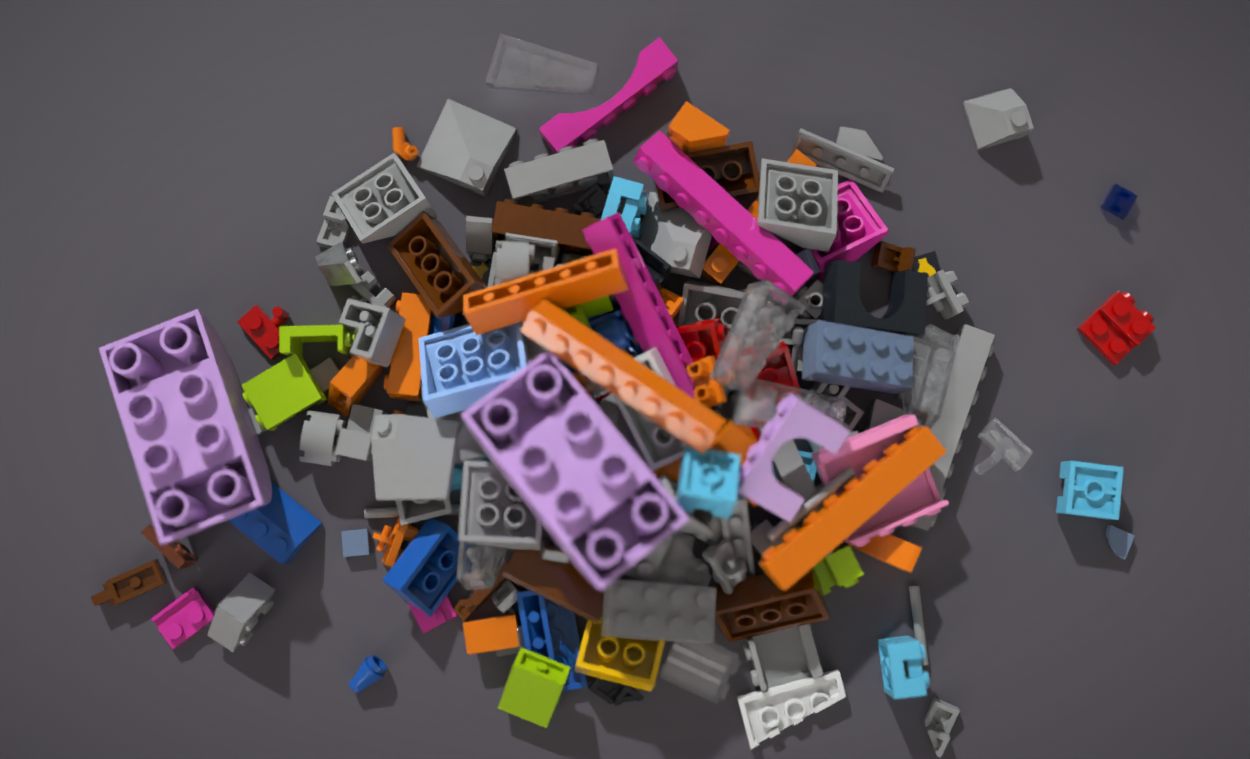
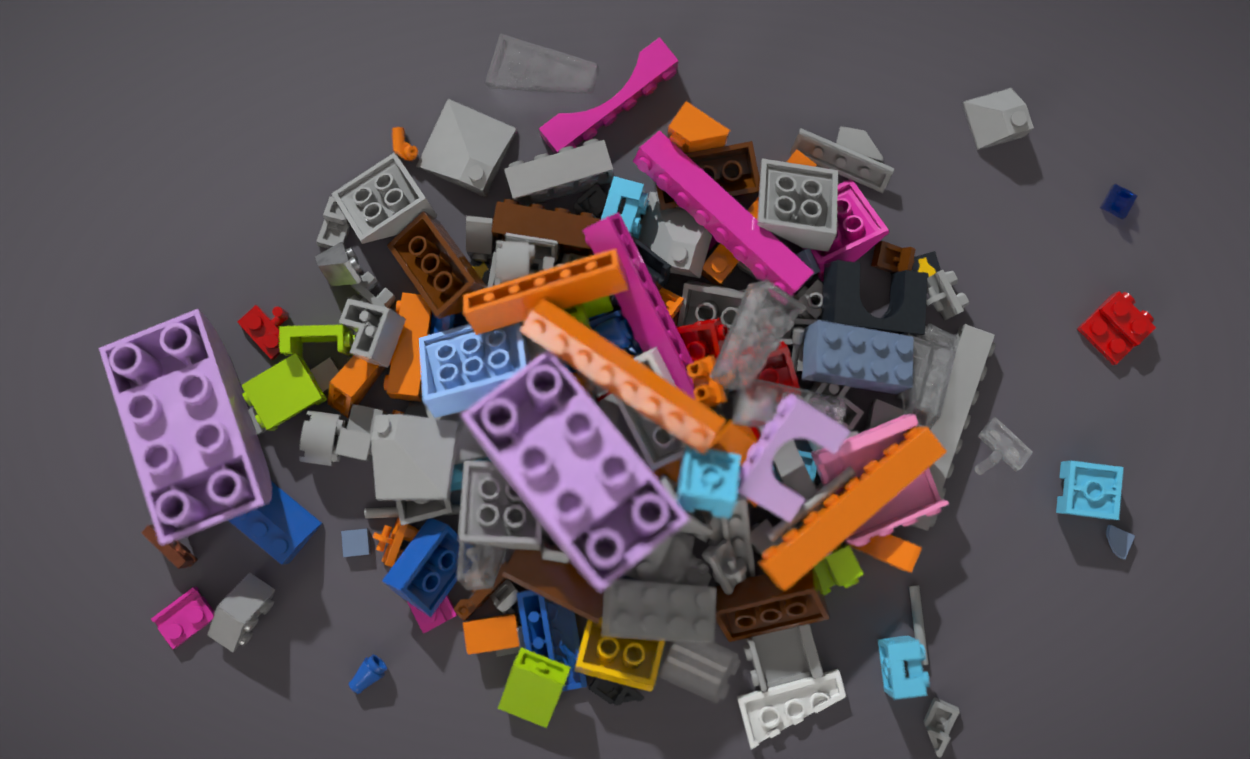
(131, 584): reddish brown hinge -> none

